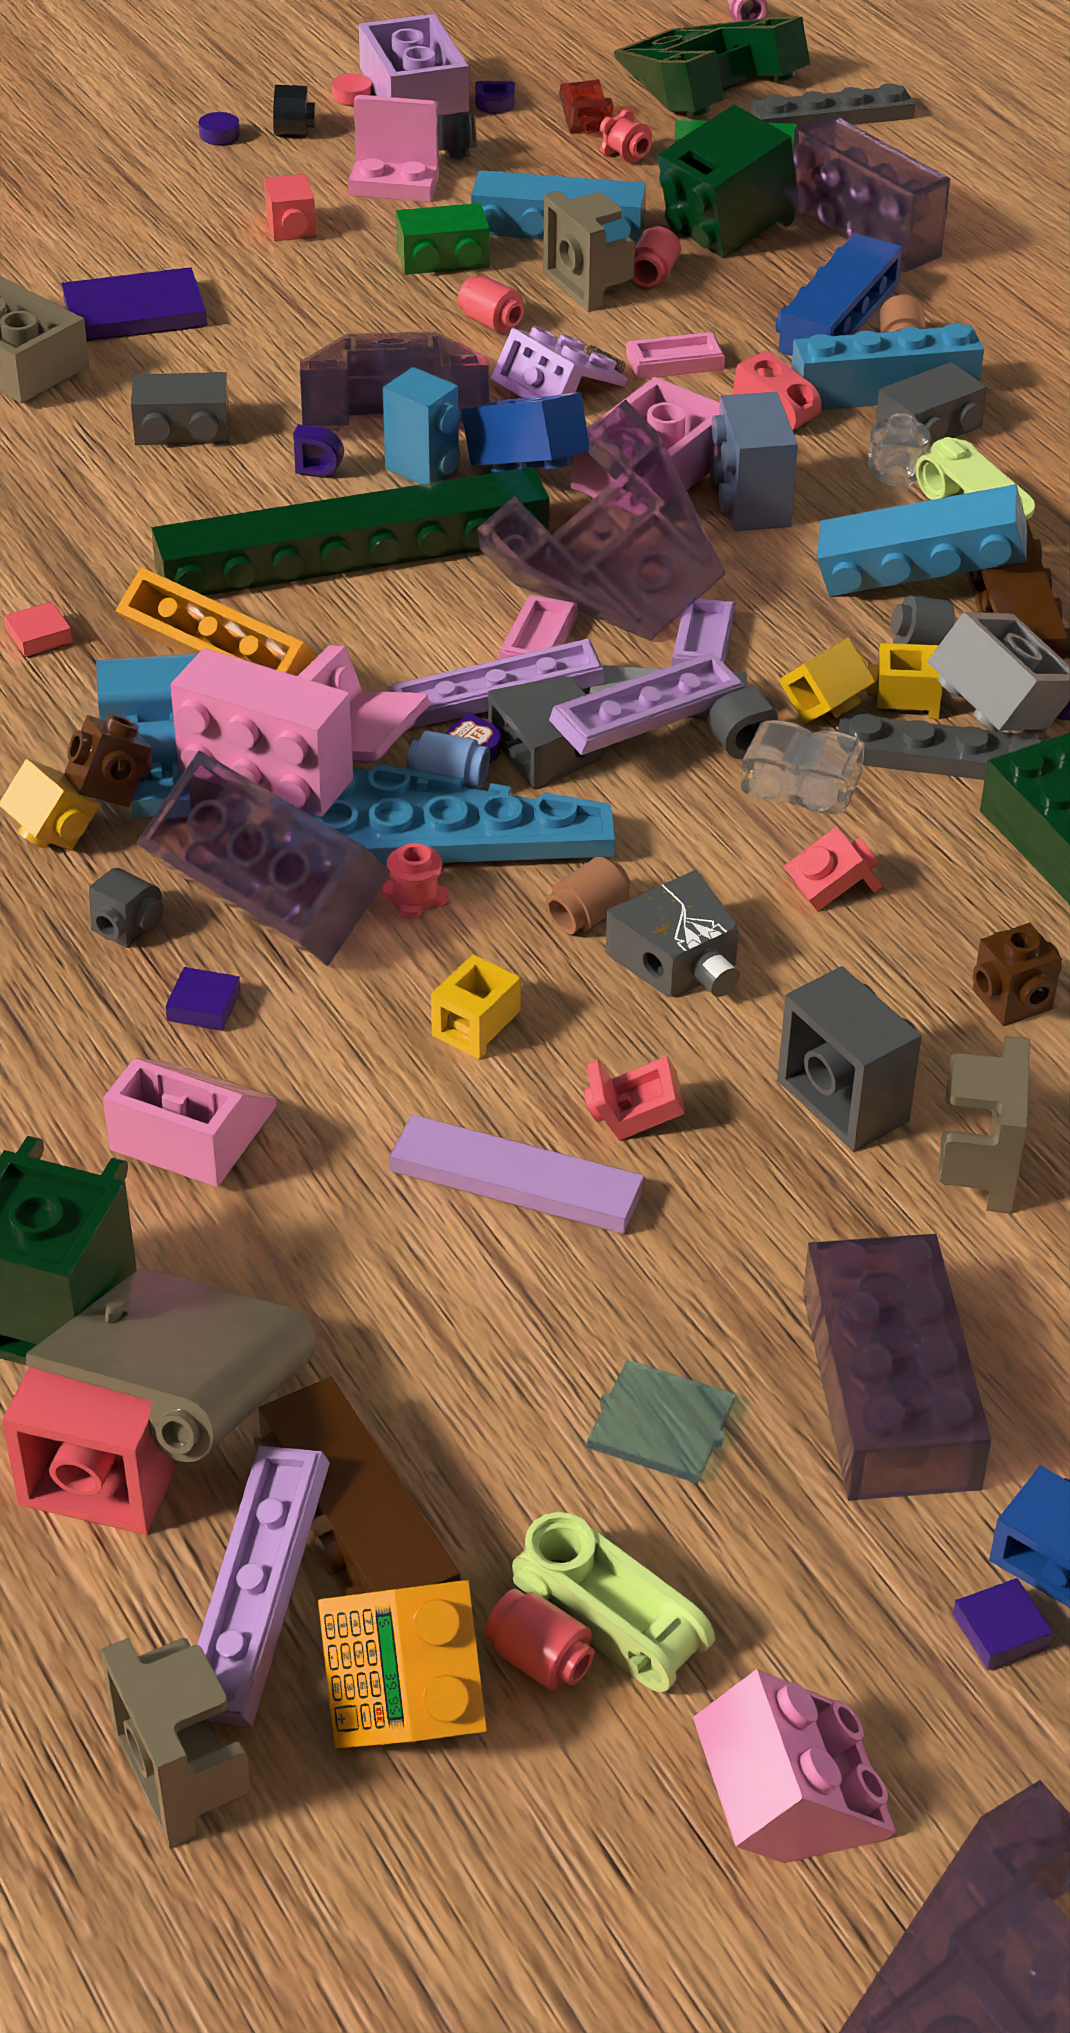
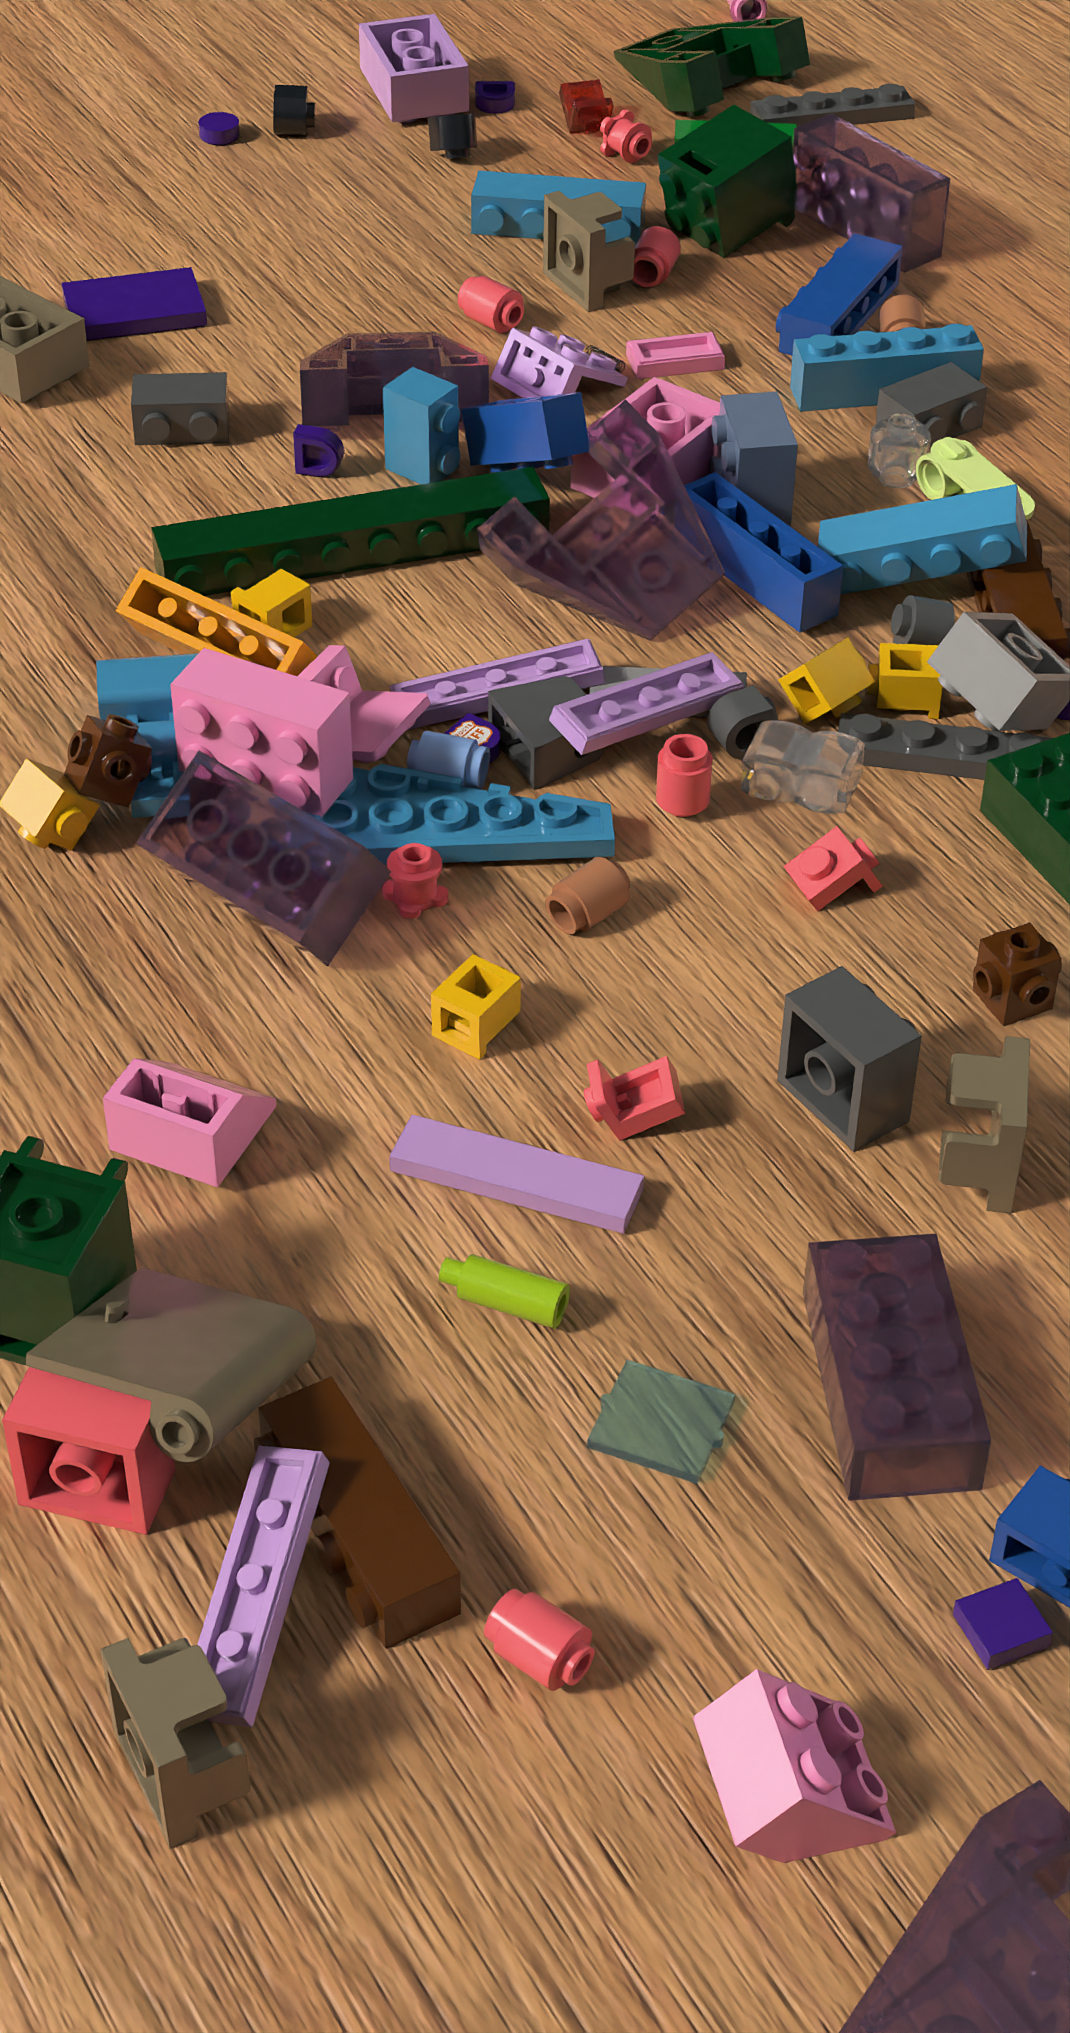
(38, 629): coral tile -> none
(124, 906): dark grey plate -> none
(203, 998): dark purple tile -> none
(278, 602): none -> yellow brick
(290, 207): coral brick -> none
(350, 85): coral tile -> none
(395, 148): bright pink bracket -> none
(402, 1665): light orange slope -> none
(443, 238): green brick -> none
(507, 1289): none -> lime cylinder
(539, 626): bright pink tile -> none
(628, 1608): yellowish green piece -> none
(676, 938): dark grey torso -> none
(684, 775): none -> coral brick
(704, 629): lavender tile -> none
(767, 555): none -> blue brick
(797, 394): coral leg -> none

